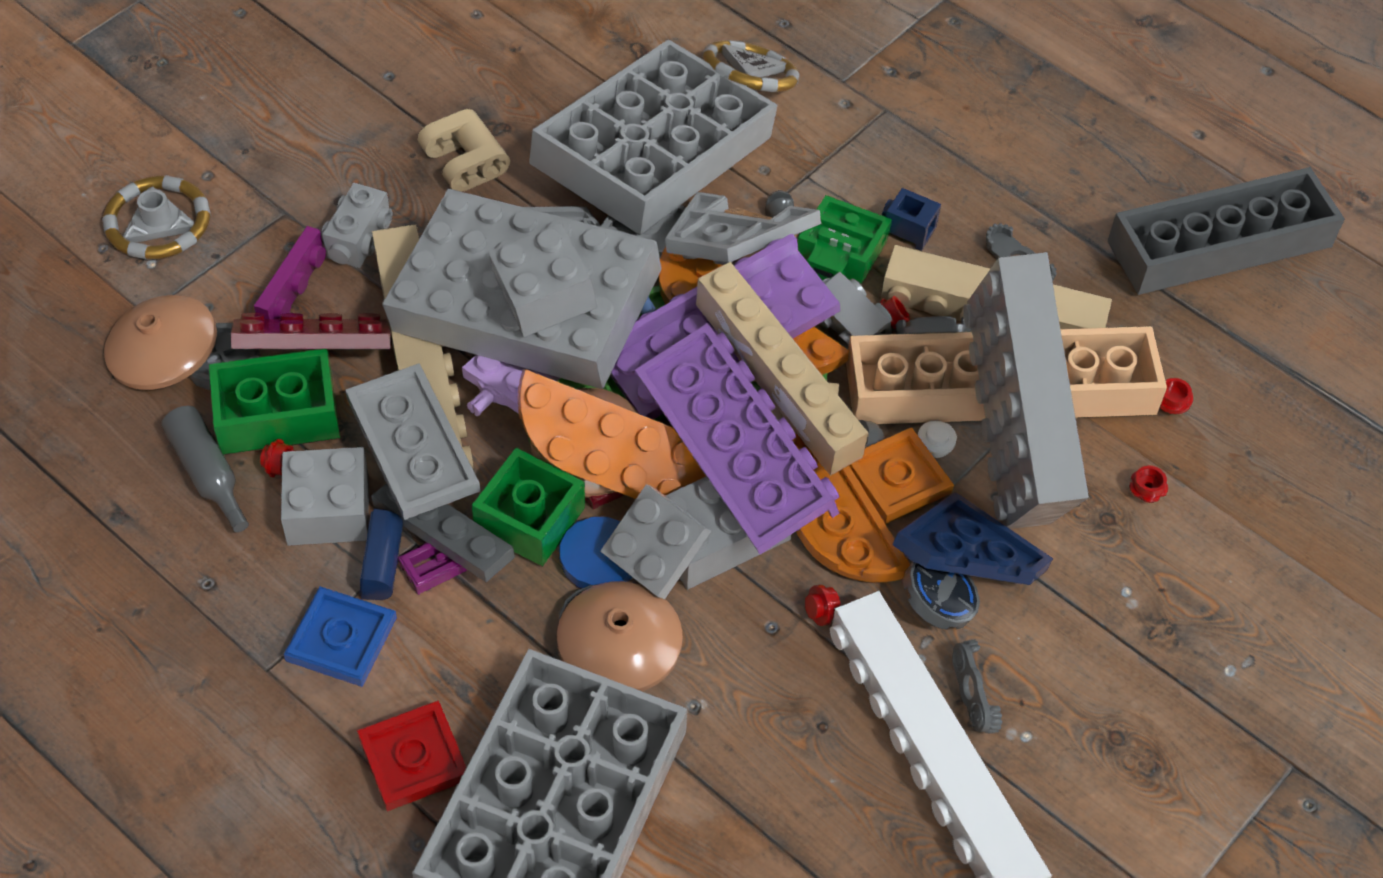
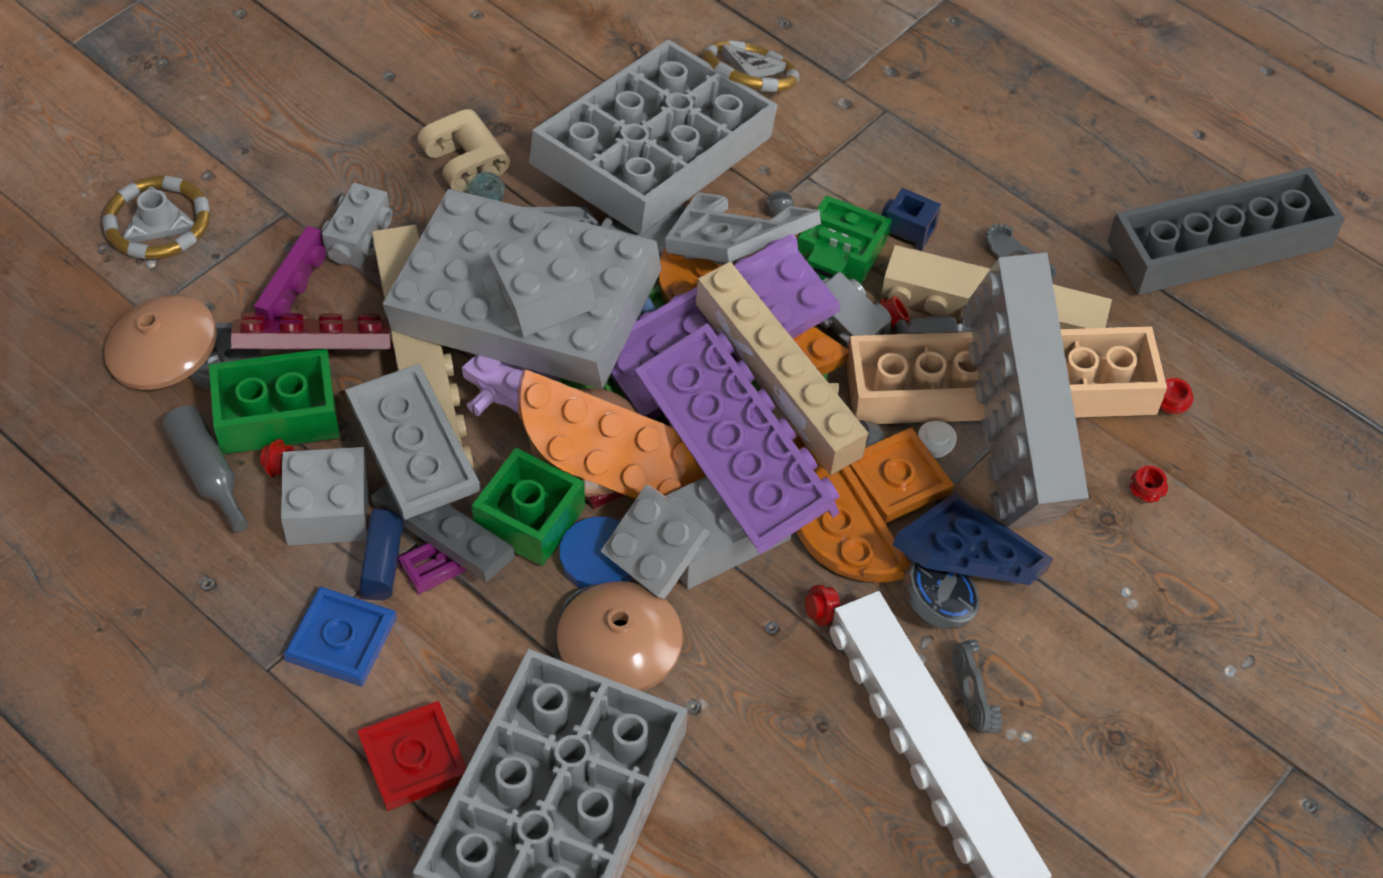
(487, 186): none -> clear light blue plate

